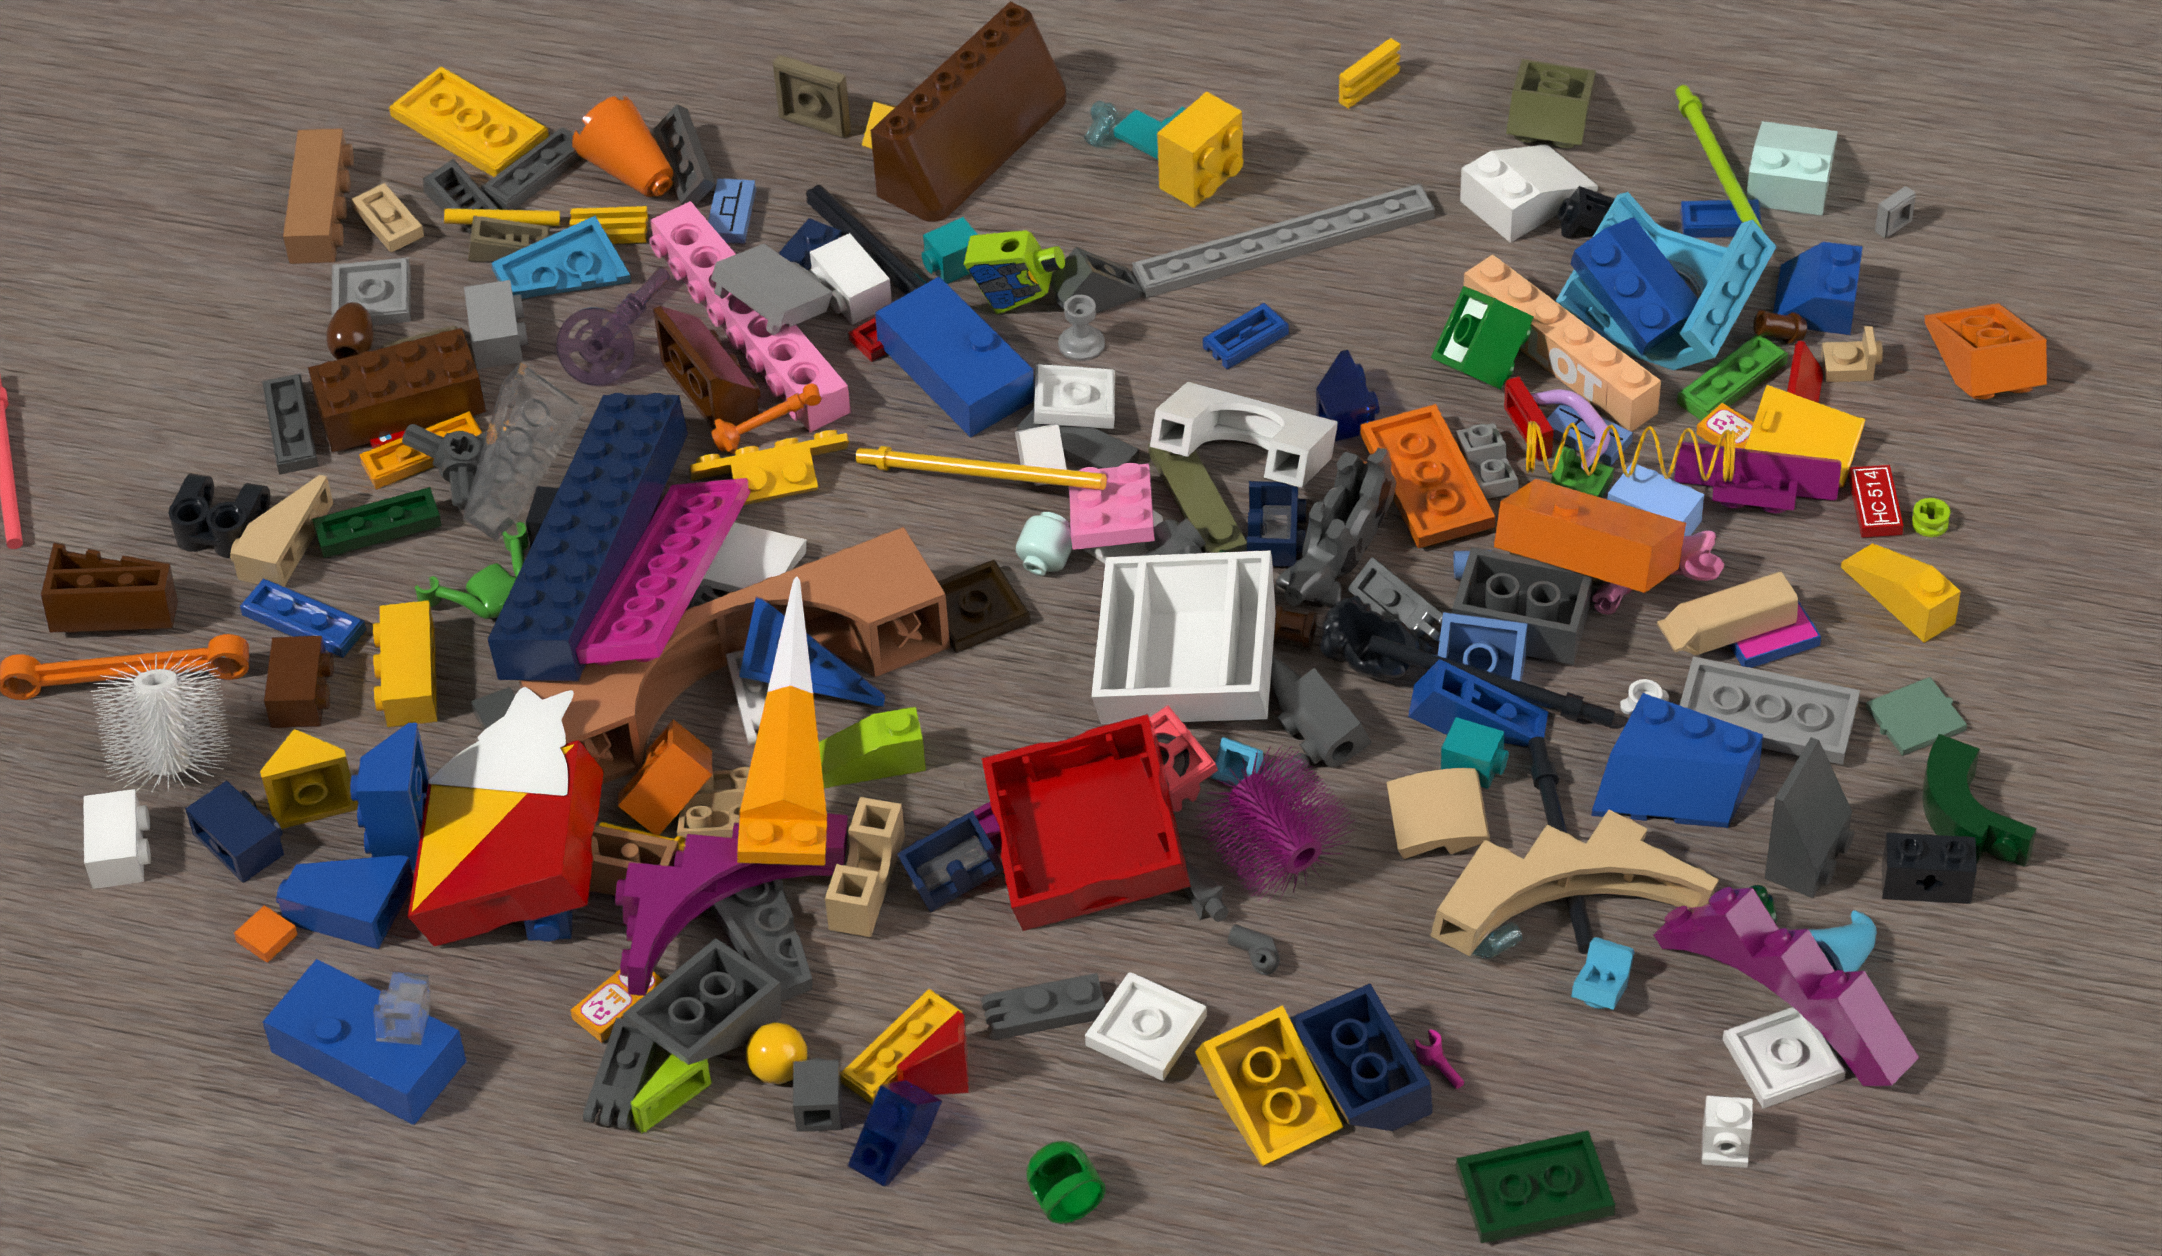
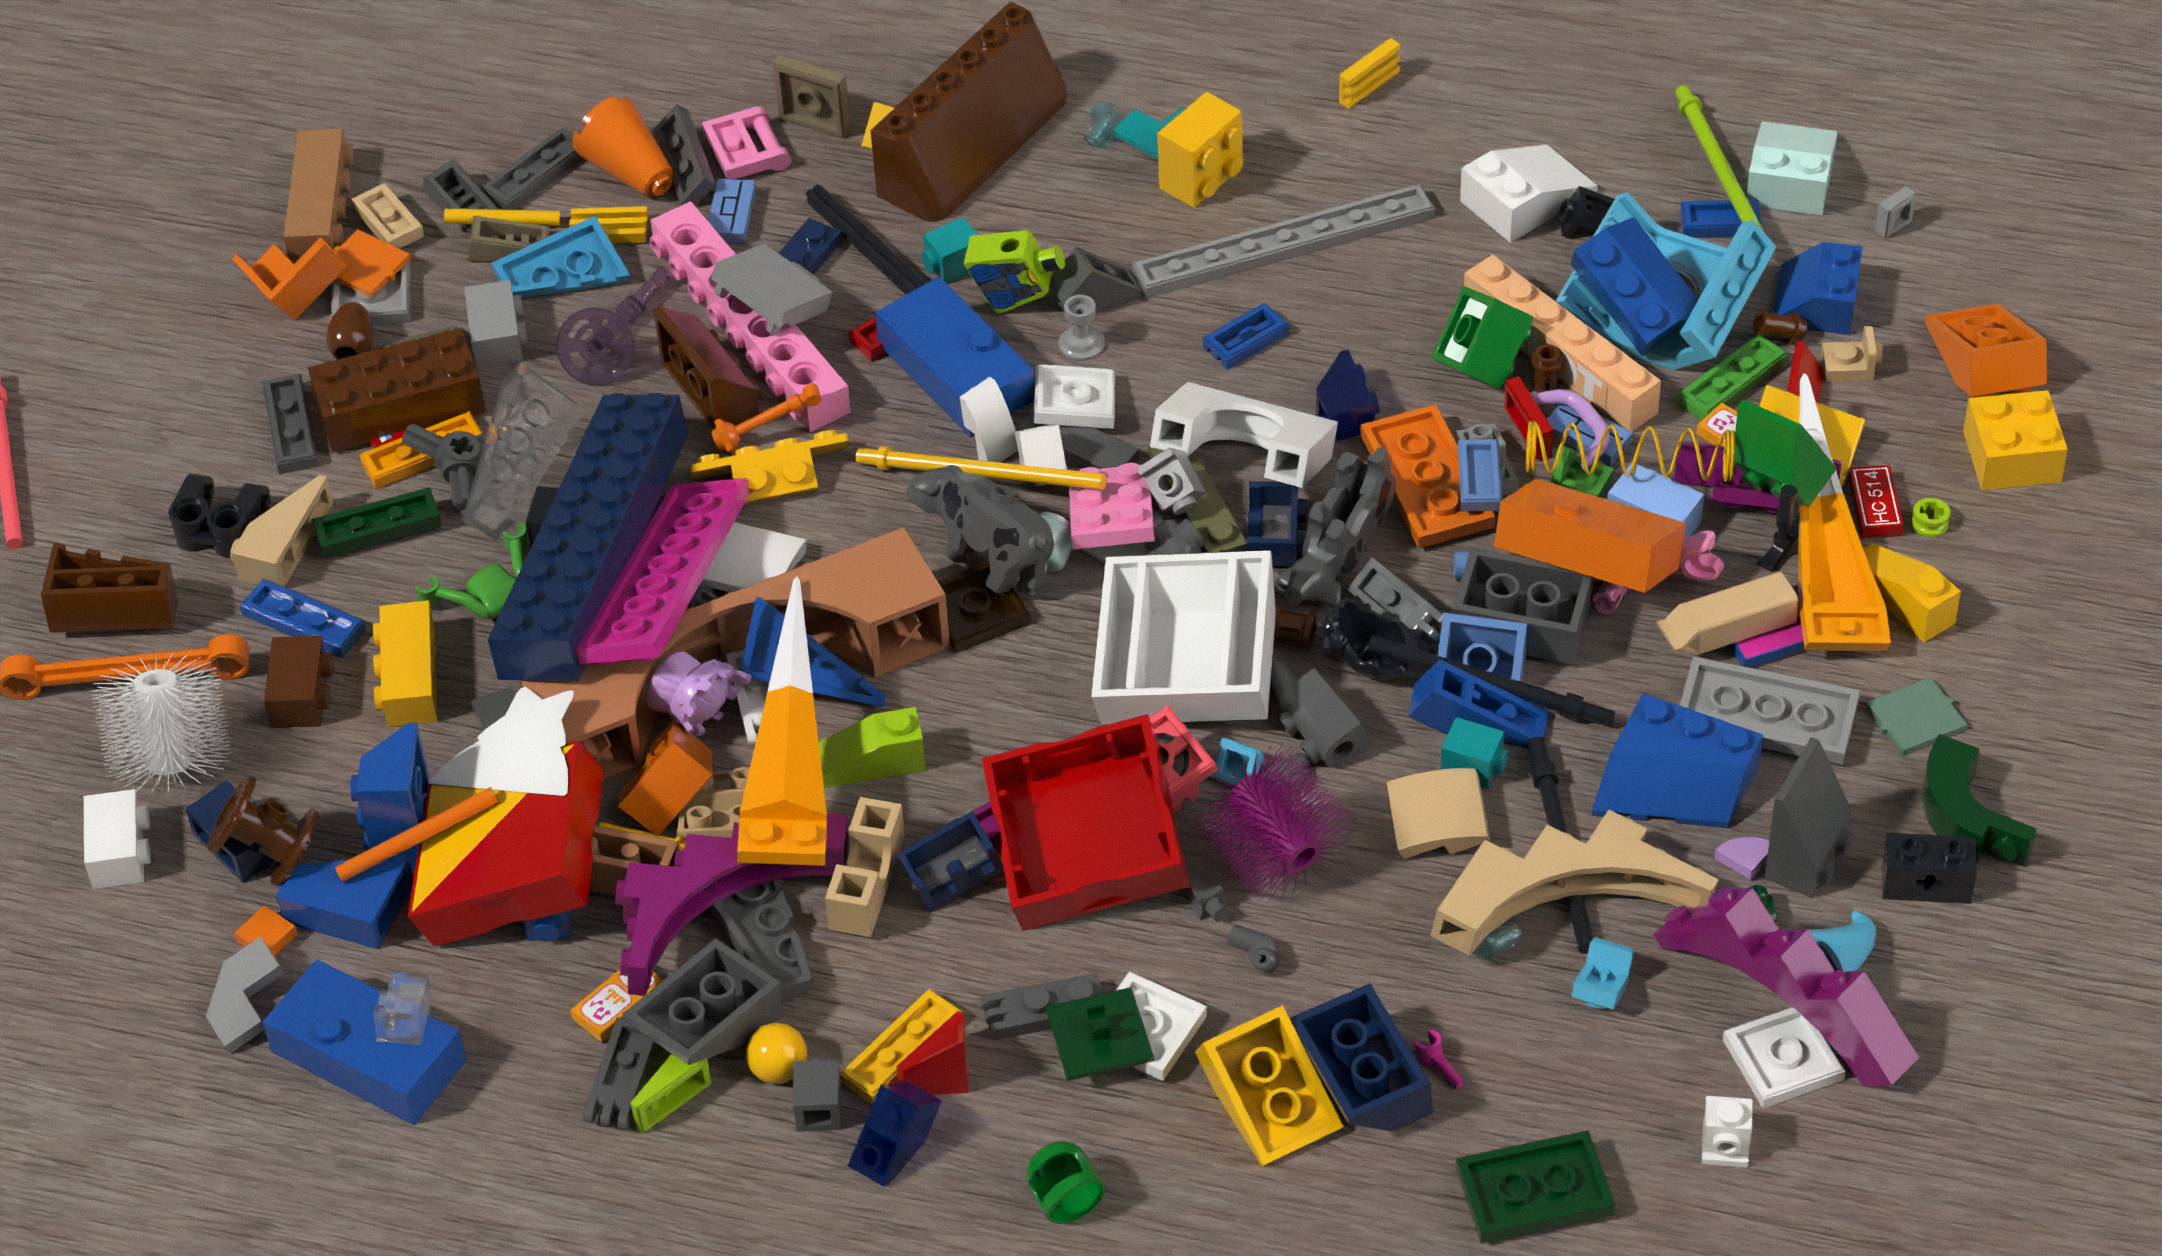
(240, 978): none -> light grey tile
(266, 826): none -> reddish brown hose
(294, 285): none -> orange panel
(307, 781): yellow slope -> none
(369, 263): none -> orange piece
(416, 834): none -> orange bar
(468, 121): yellow tile -> none
(692, 689): none -> lavender hair
(735, 148): none -> bright pink plate
(853, 277): white brick -> none
(987, 521): none -> dark grey animal
(990, 420): none -> white slope
(1099, 1034): none -> dark green piece
(1186, 484): none -> light grey brick
(1479, 475): none -> medium blue tile
(1546, 362): none -> reddish brown pin
(1550, 103): olive slope -> none
(1635, 691): white plate -> none
(1744, 855): none -> lavender tile
(1779, 453): none -> green slope
(1787, 529): none -> black piece
(1835, 582): none -> light orange plate
(2015, 440): none -> yellow brick

